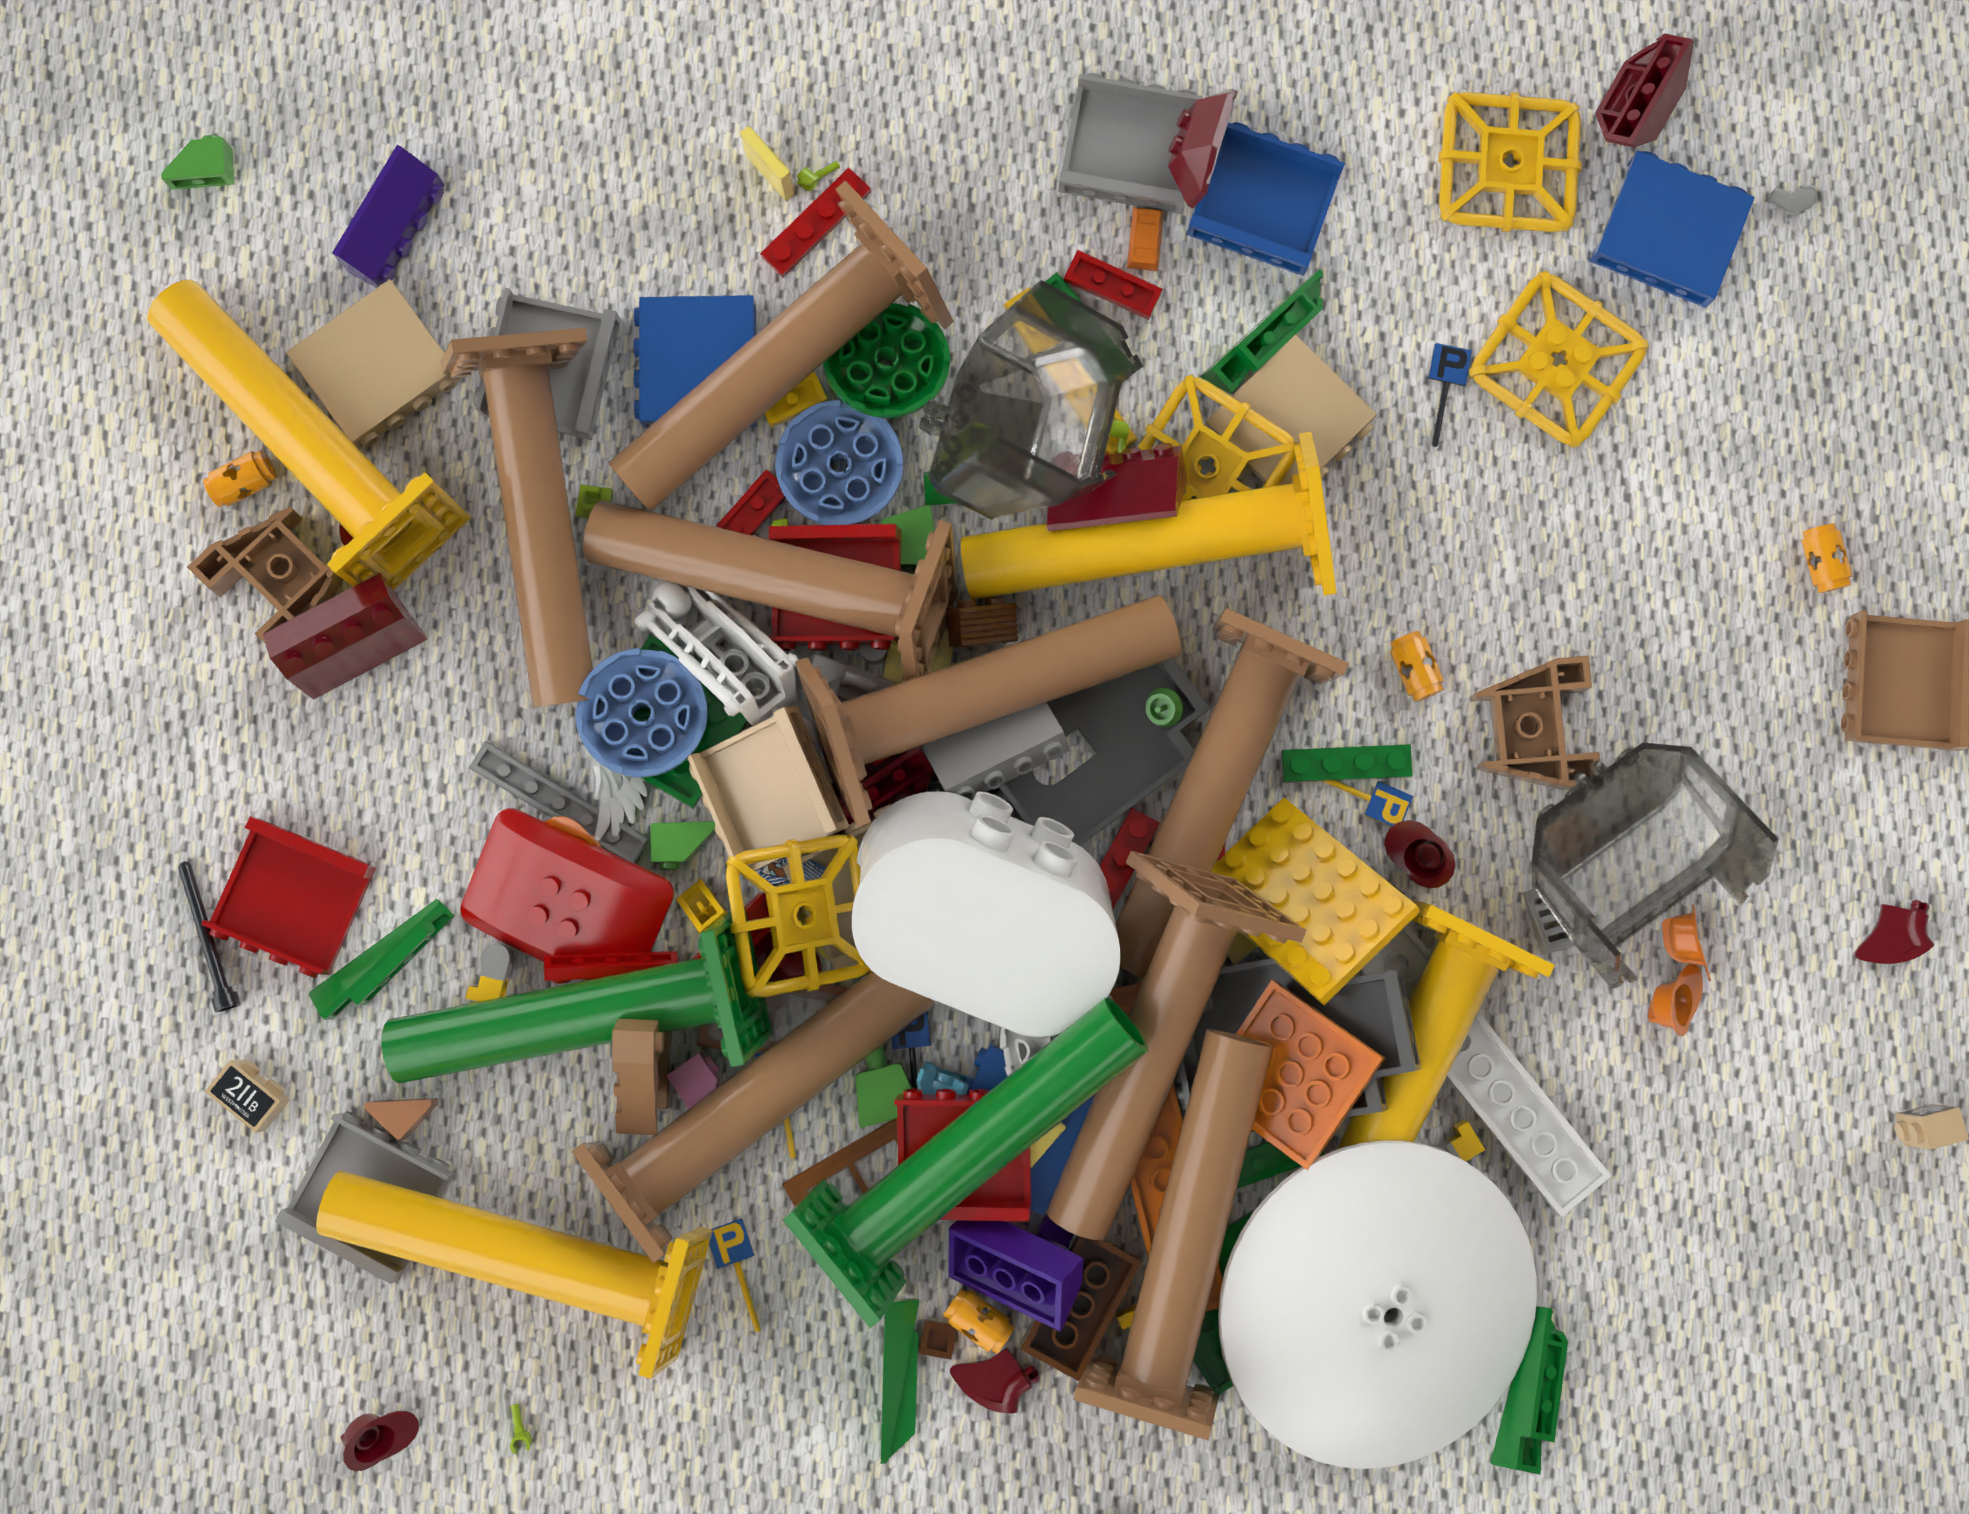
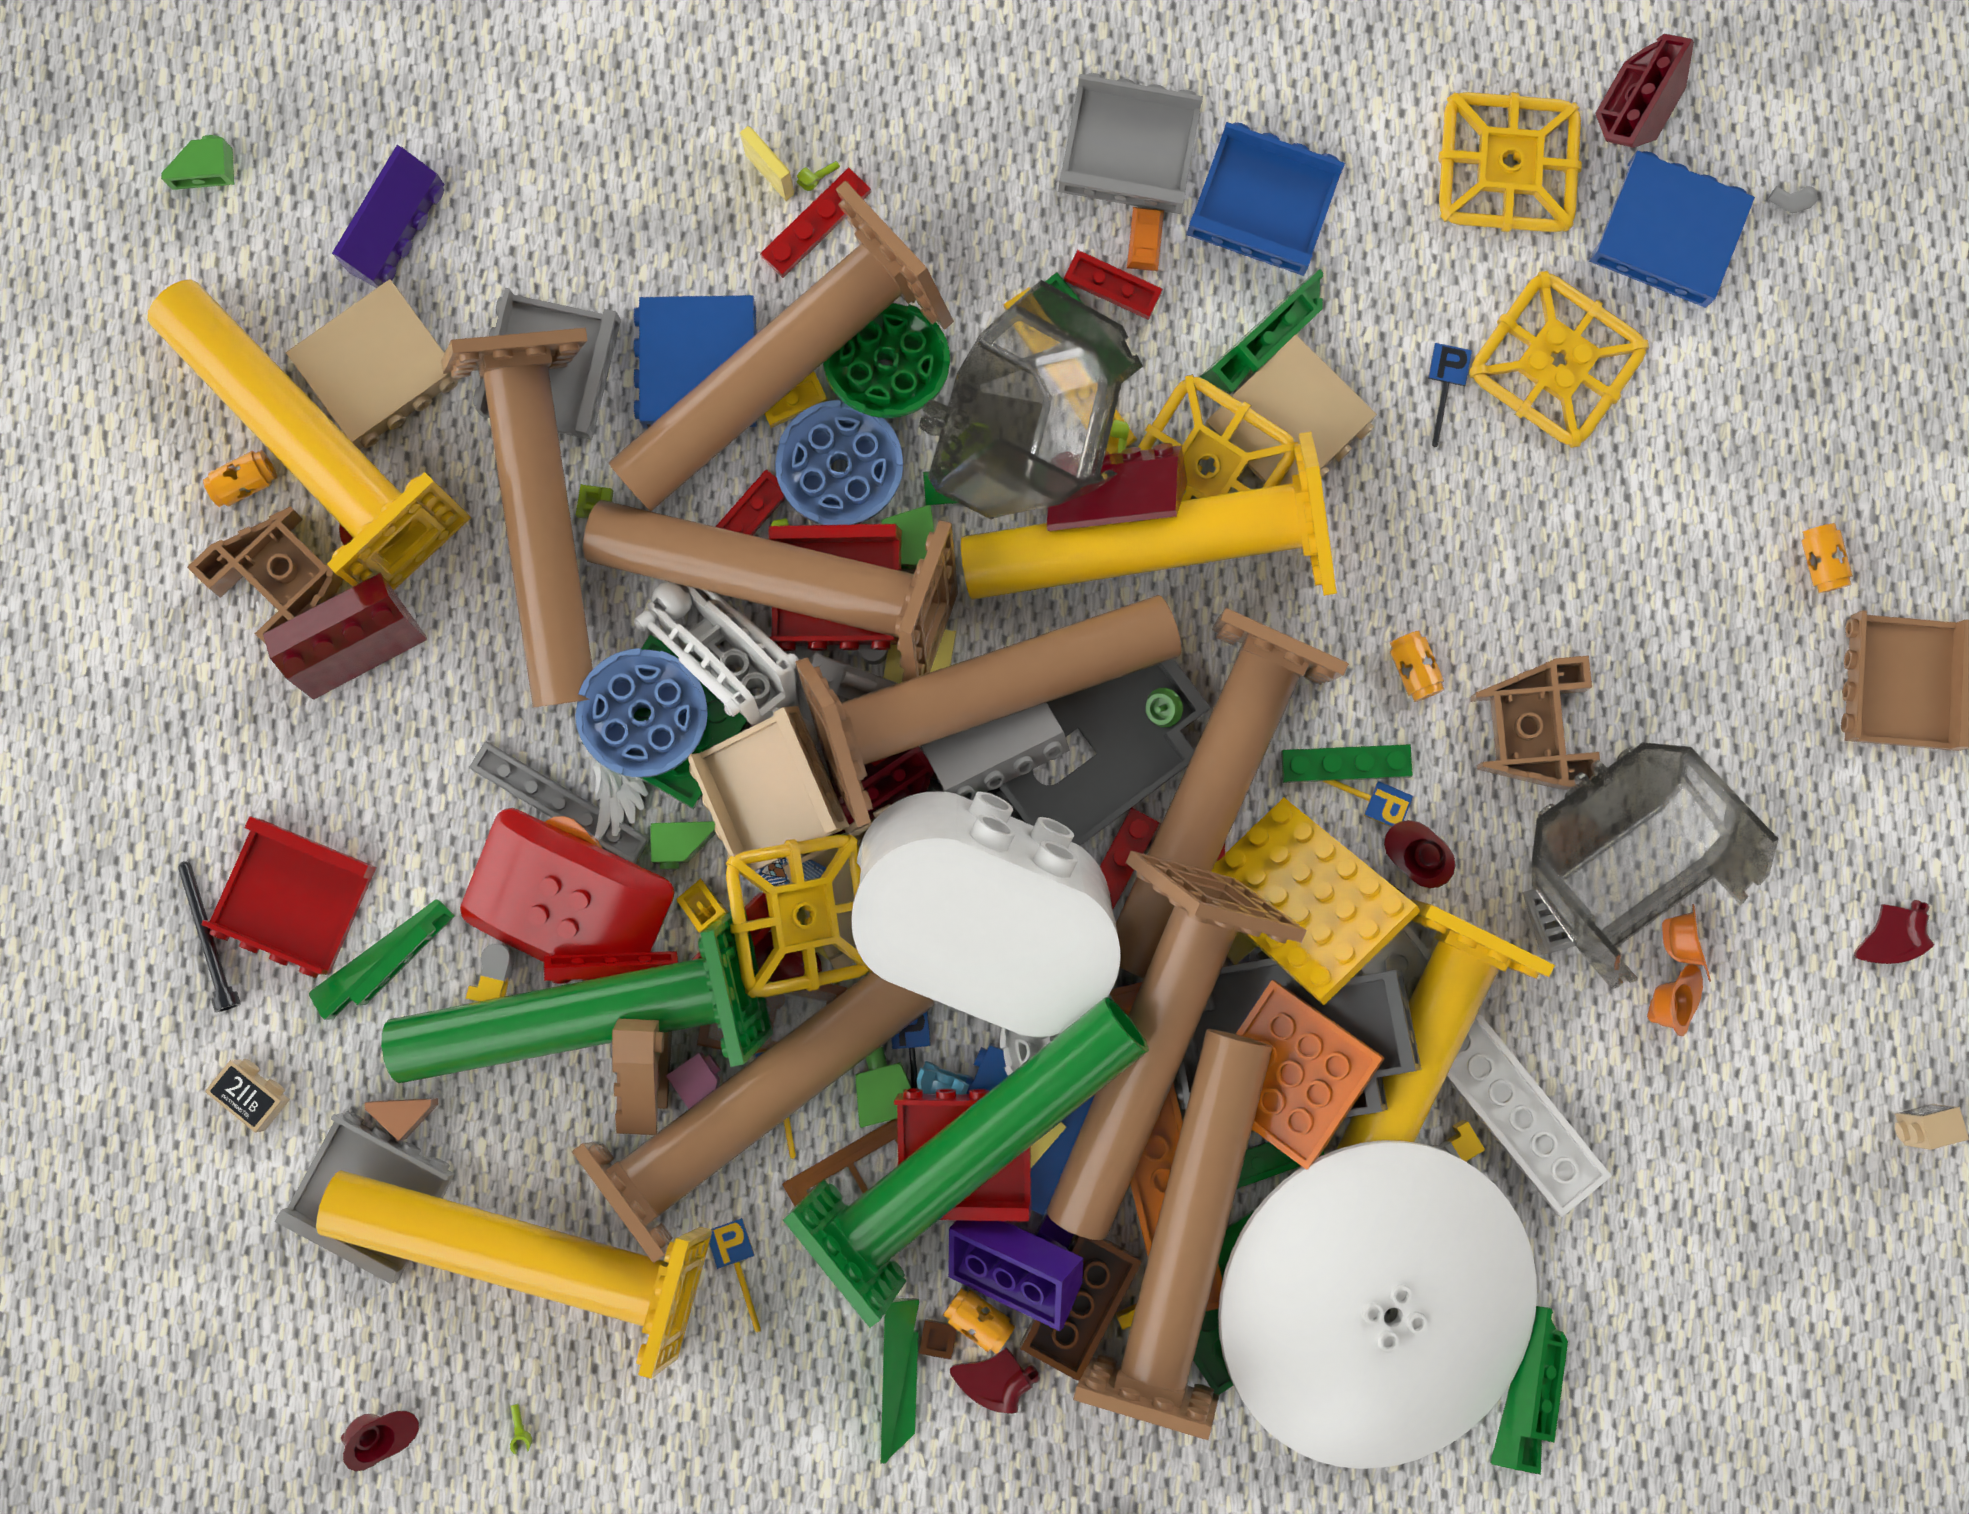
(982, 623): reddish brown brick -> none
(1199, 143): dark red wedge -> none

